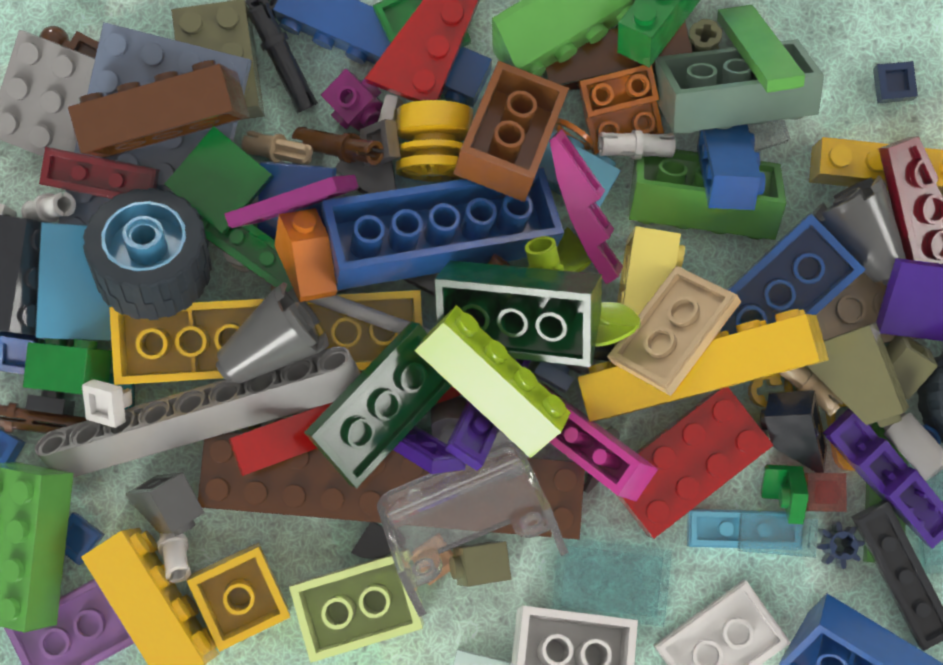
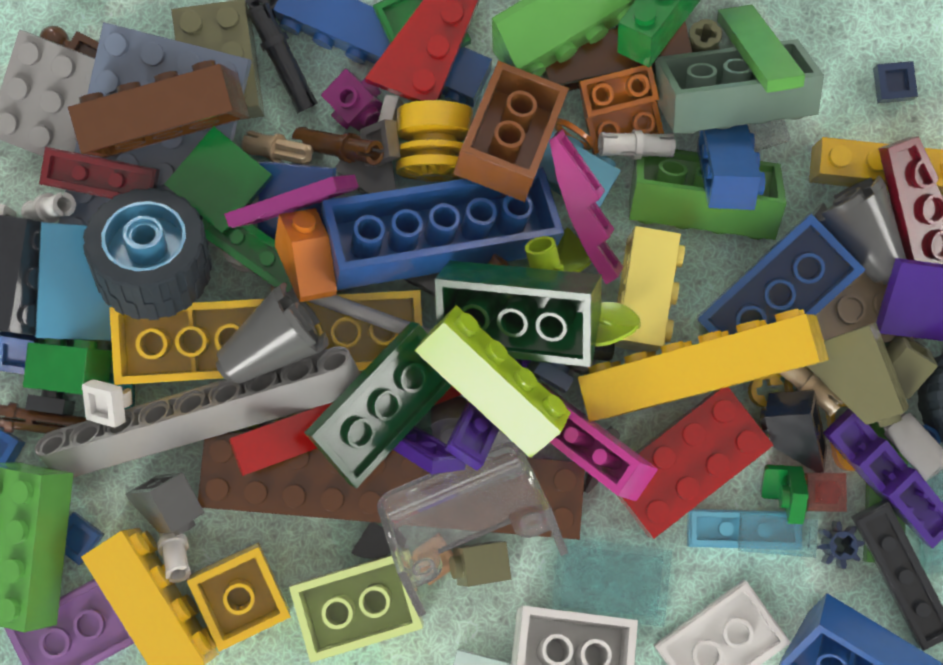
(675, 330): tan tile -> none

